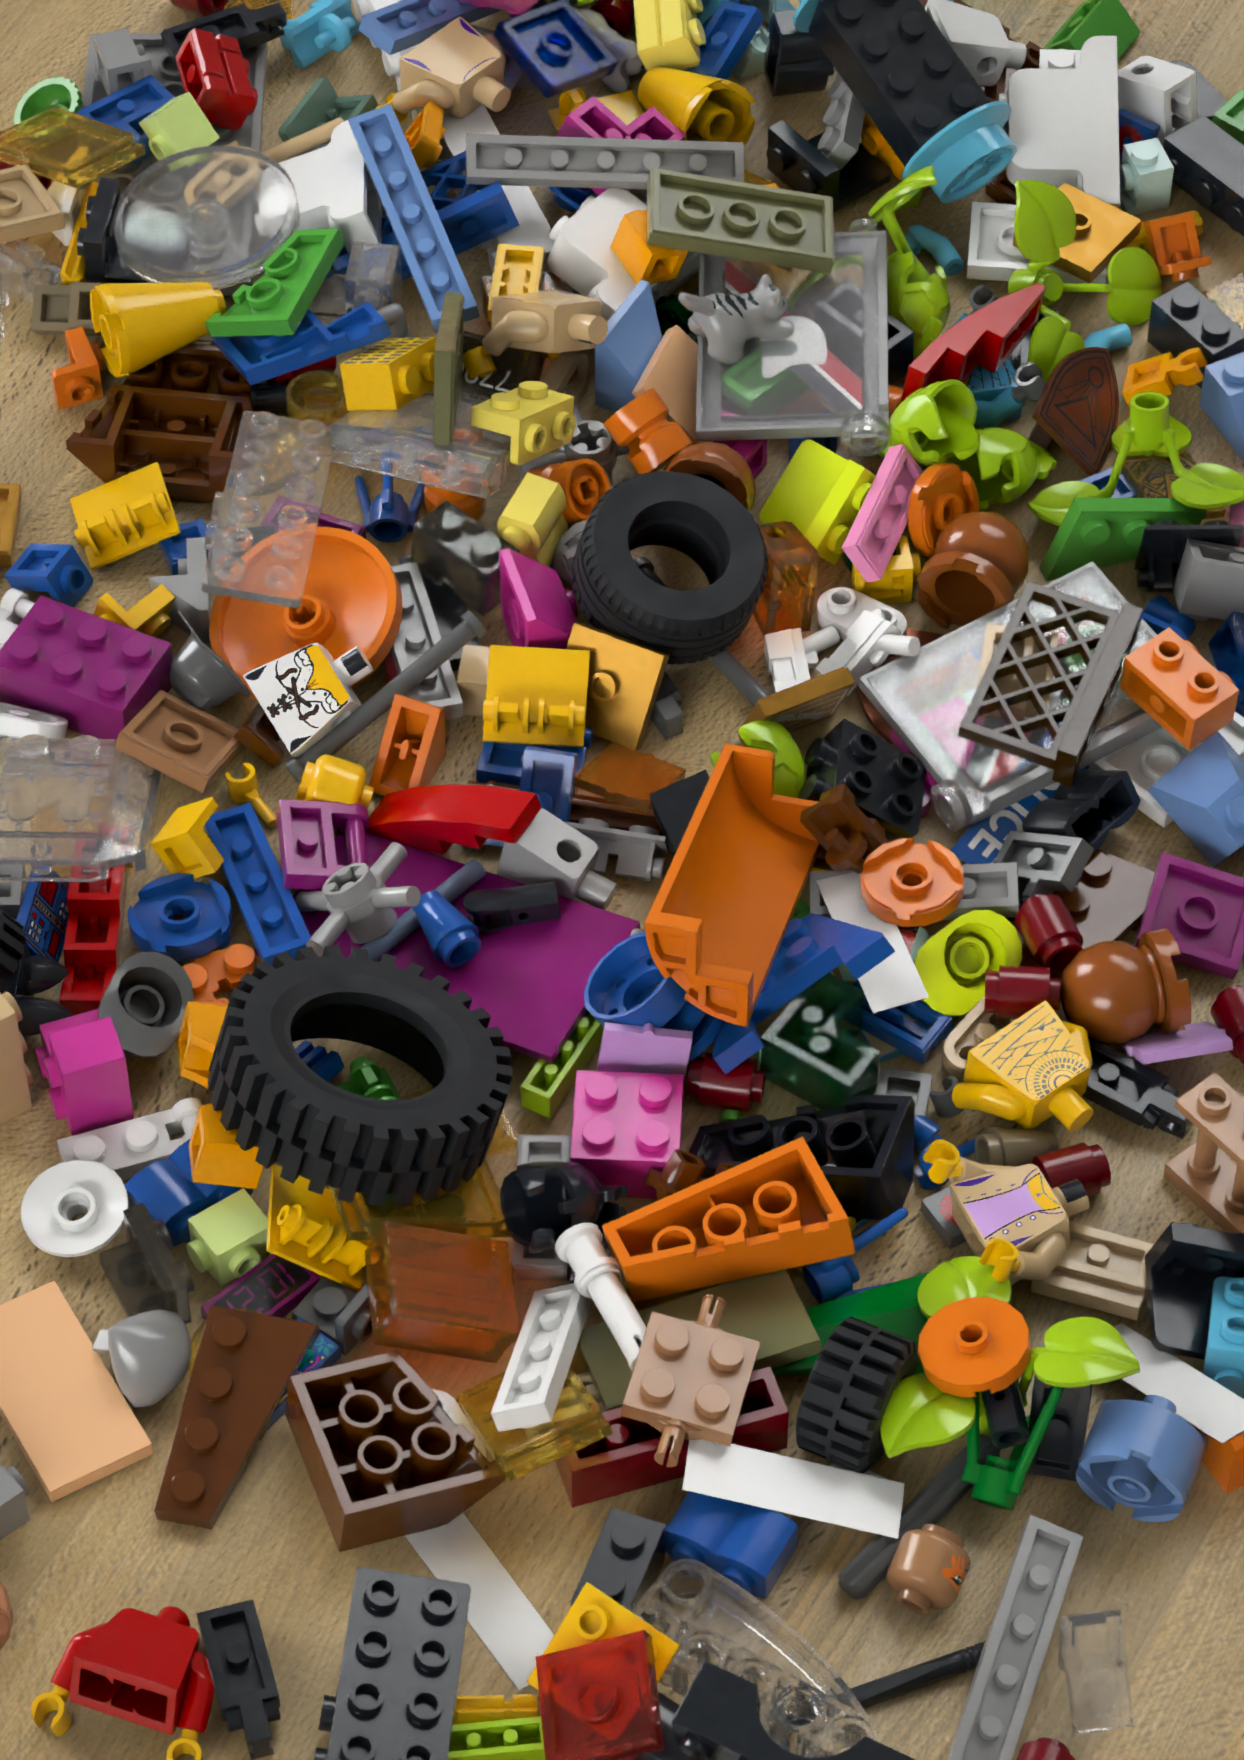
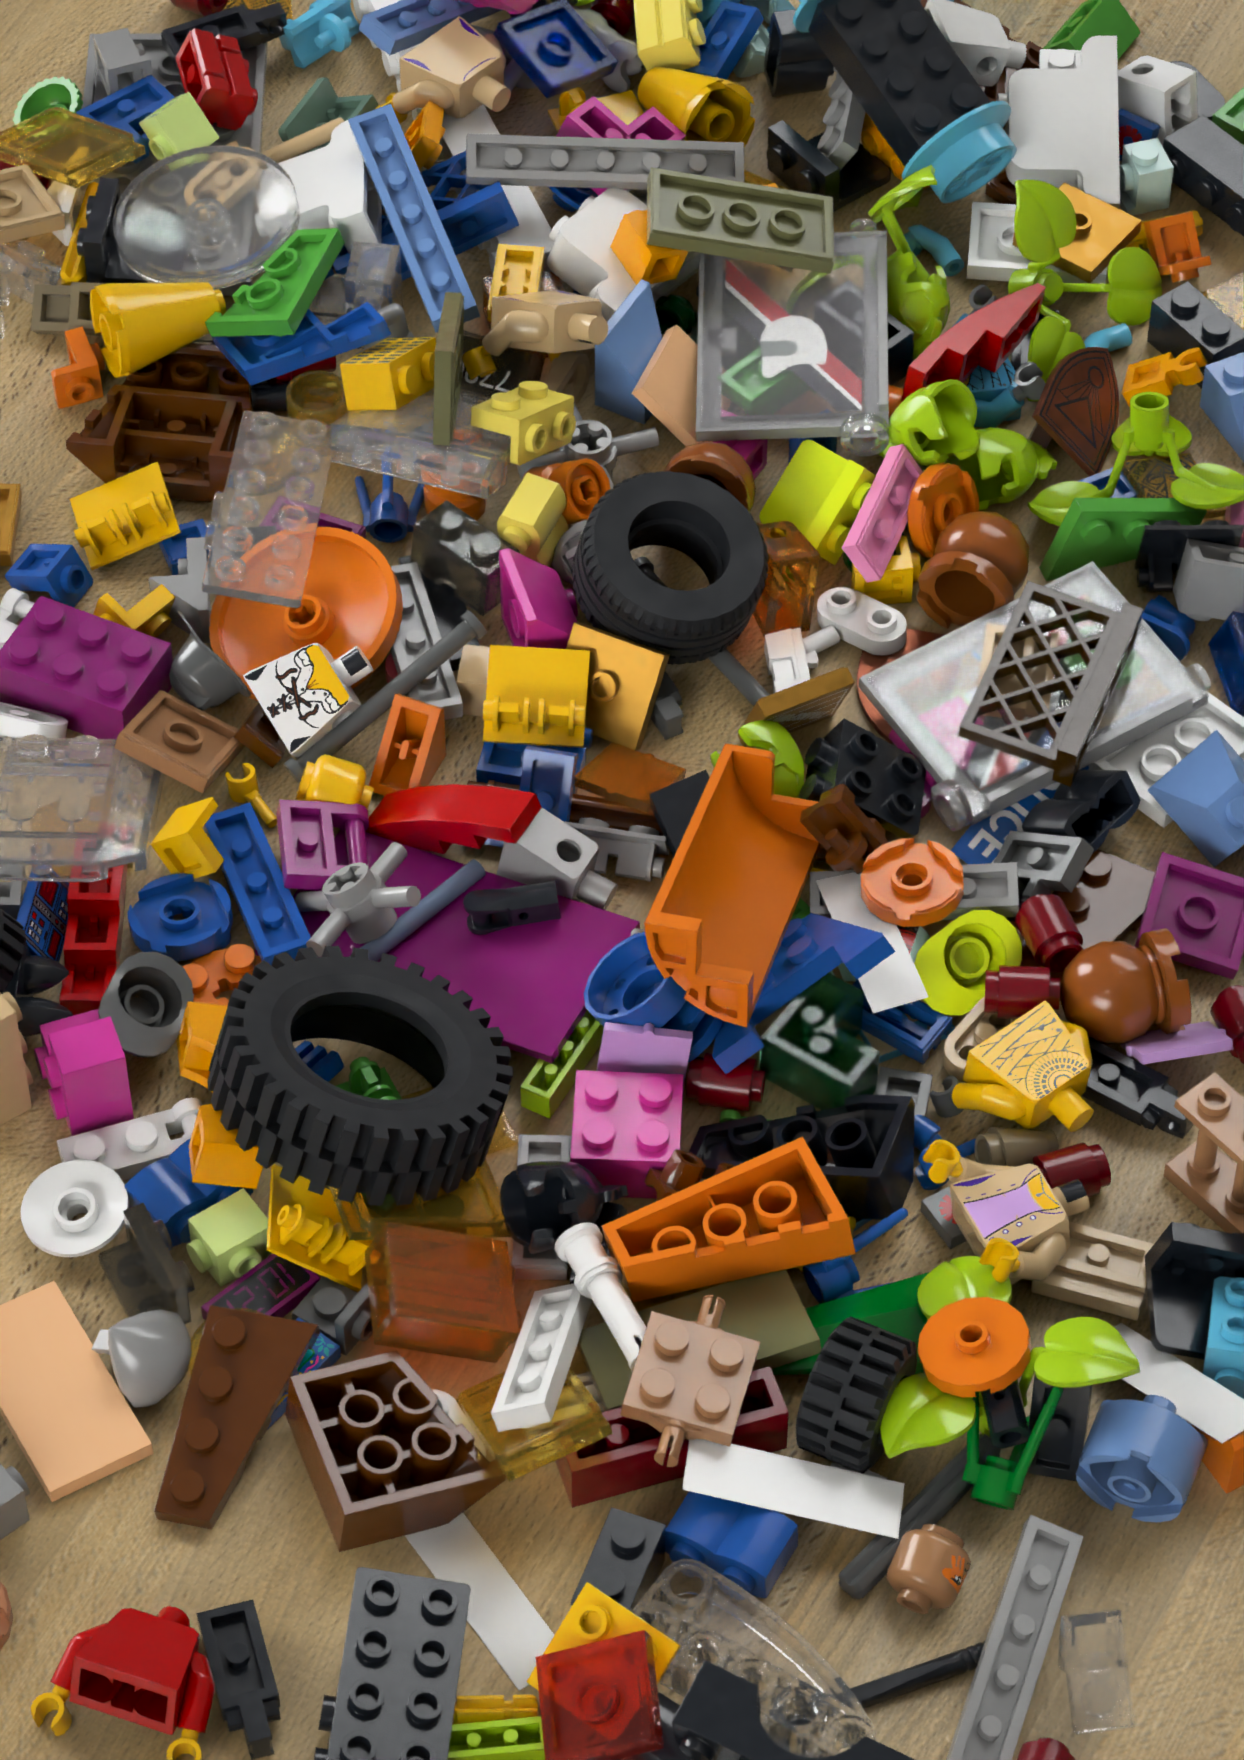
(447, 930): blue cone -> none
(647, 432): orange wheel -> none
(735, 318): light grey animal -> none
(869, 644): white piece -> none
(1179, 688): orange brick -> none

